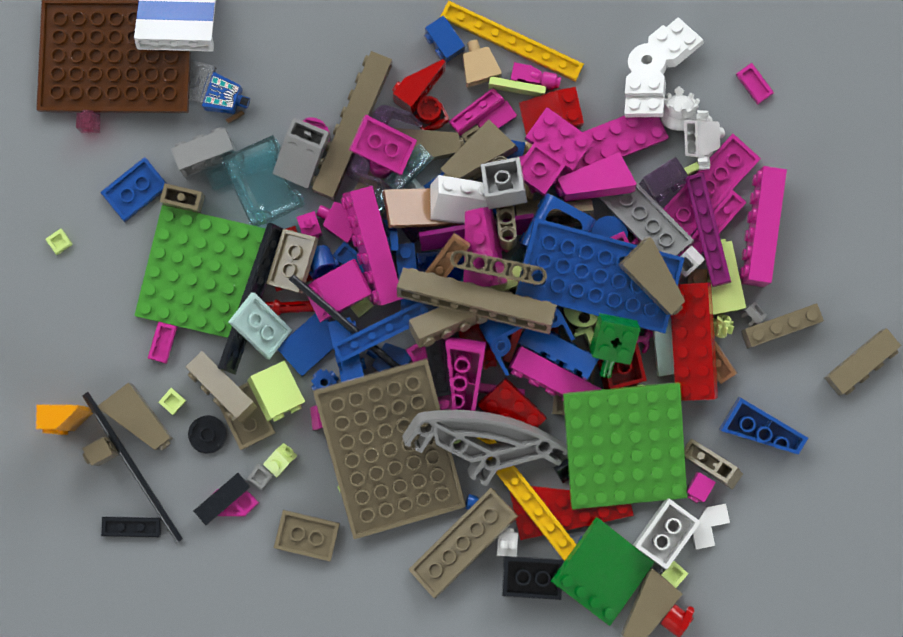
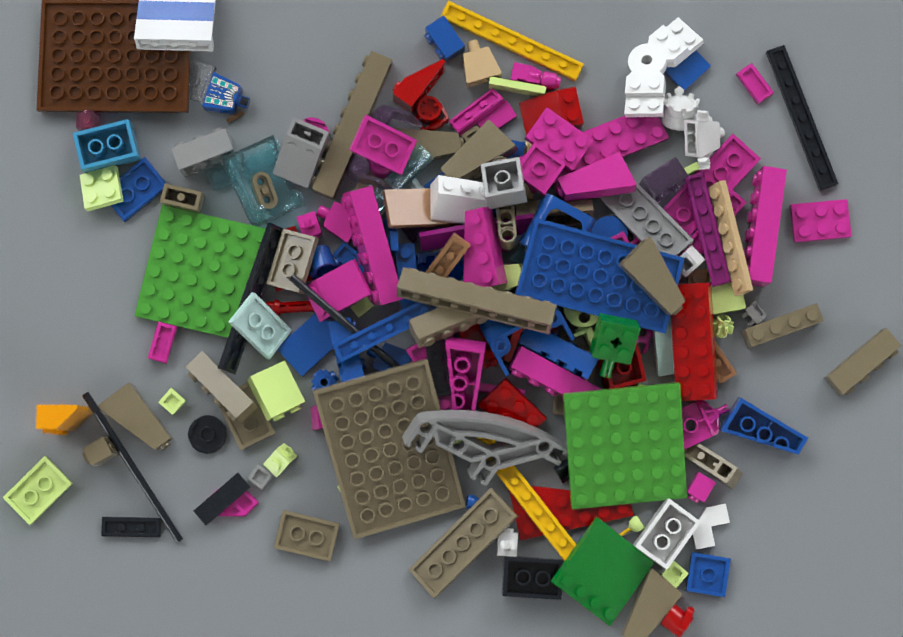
(37, 490): none -> yellowish green plate
(59, 241): yellowish green tile -> none
(101, 188): none -> yellowish green plate
(106, 146): none -> dark azure brick
(264, 190): none -> dark tan plate
(488, 267): dark tan beam -> none
(634, 525): none -> yellowish green hinge
(688, 70): none -> blue tile
(705, 420): none -> dark pink plate
(708, 574): none -> blue plate
(730, 238): none -> tan plate
(802, 118): none -> black tile
(820, 220): none -> dark pink plate

